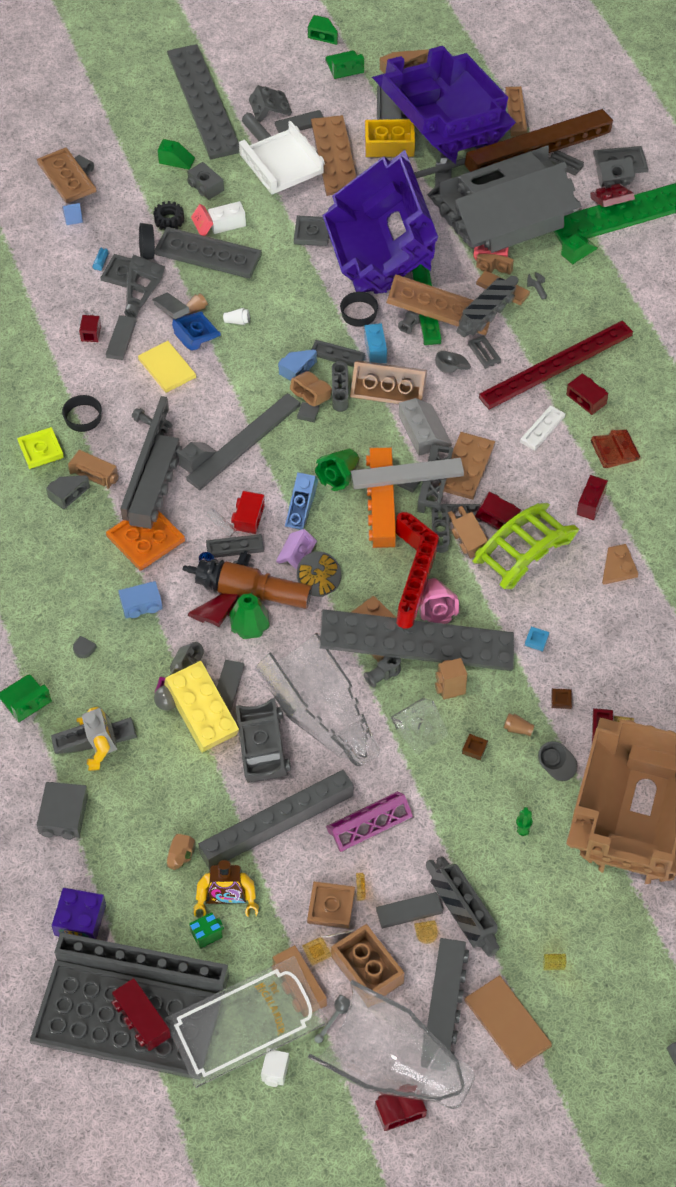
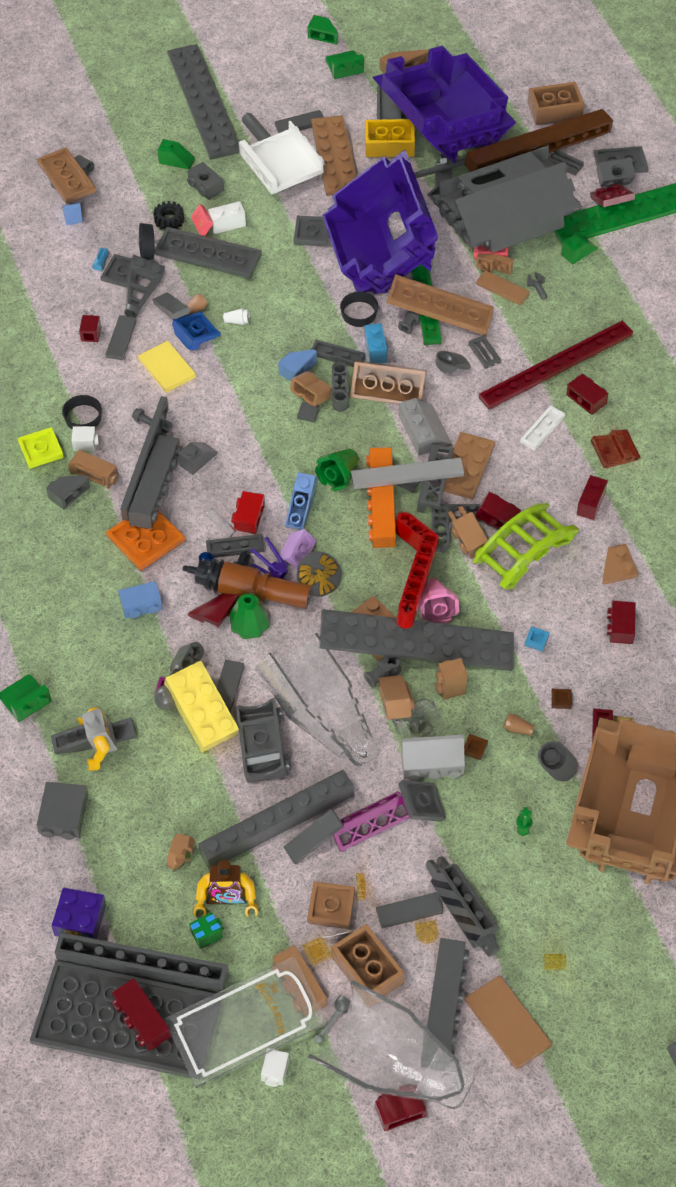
(83, 647): dark grey tile -> none
(84, 438): none -> white brick
(243, 441): dark grey tile -> none
(266, 100): dark grey bracket -> none
(276, 569): none -> dark purple plant
(313, 836): none -> dark grey tile
(395, 697): none -> medium nougat brick
(421, 800): none -> dark grey tile
(433, 757): none -> light grey slope
(487, 305): dark grey hinge -> none
(515, 109): medium nougat plate -> none
(555, 102): none -> medium nougat brick
(622, 622): none -> dark red brick

